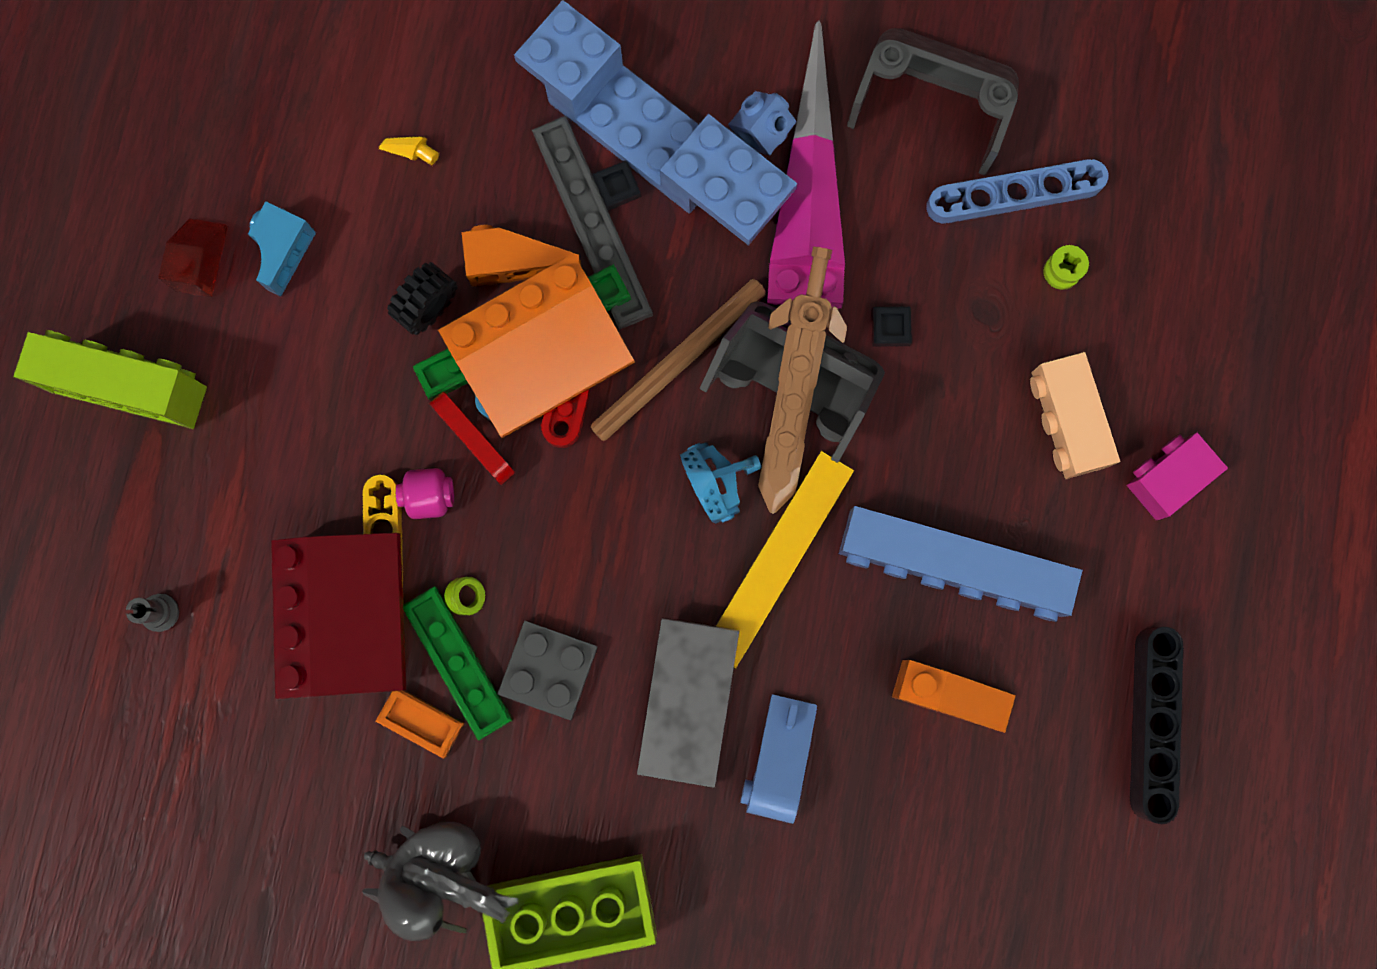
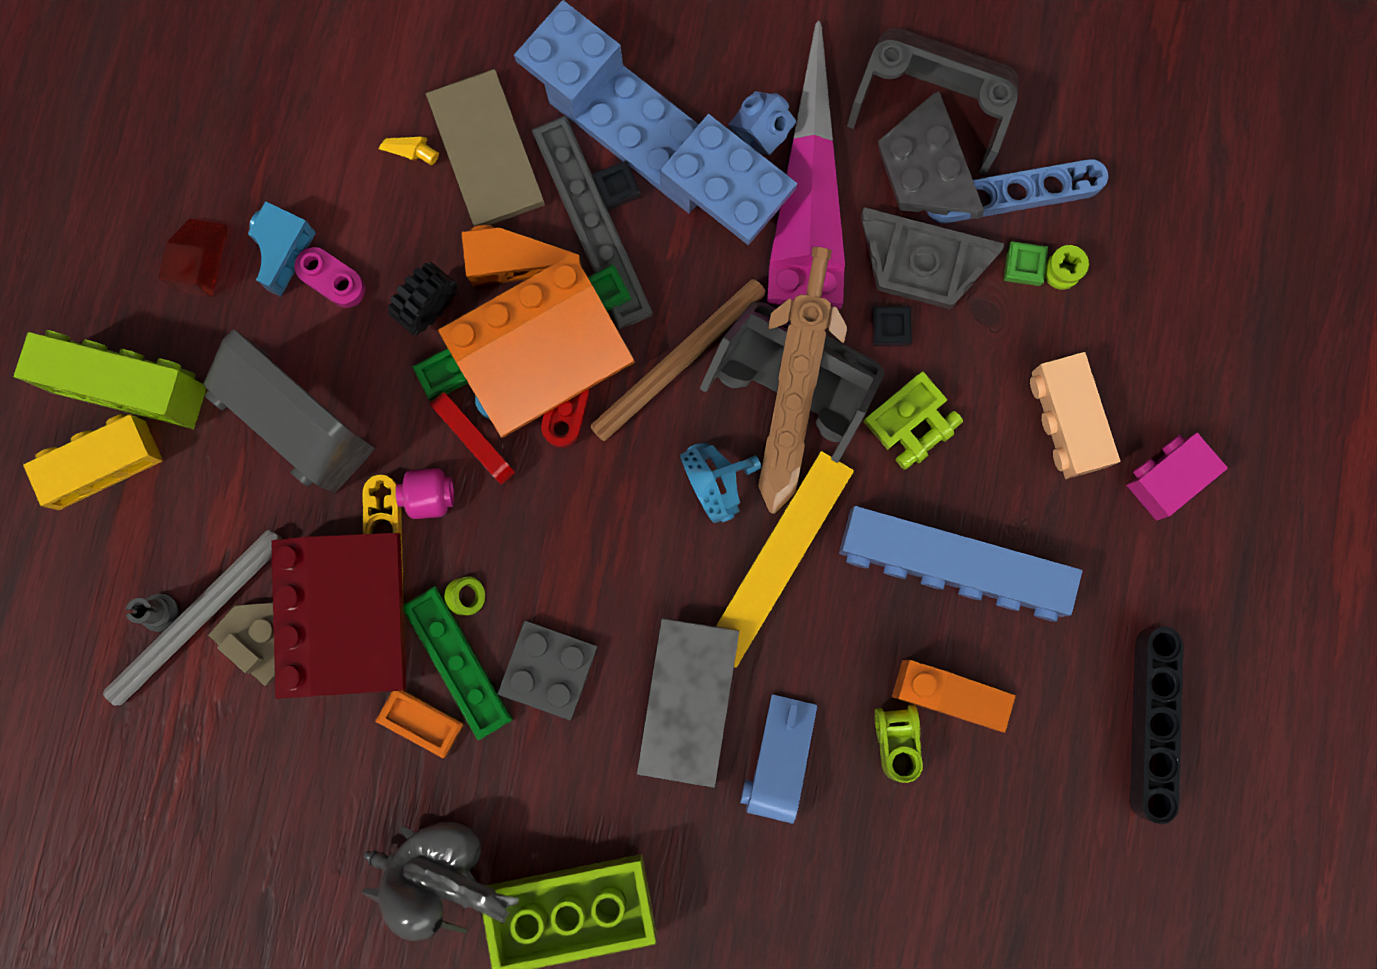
(92, 461): none -> yellow brick
(191, 619): none -> light grey axle
(248, 640): none -> dark tan plate
(284, 414): none -> dark grey windscreen
(328, 276): none -> dark pink plate
(485, 149): none -> dark tan tile
(898, 740): none -> lime piece
(904, 412): none -> lime plate
(924, 259): none -> flat silver wing
(928, 163): none -> flat silver wing
(1025, 263): none -> bright green tile

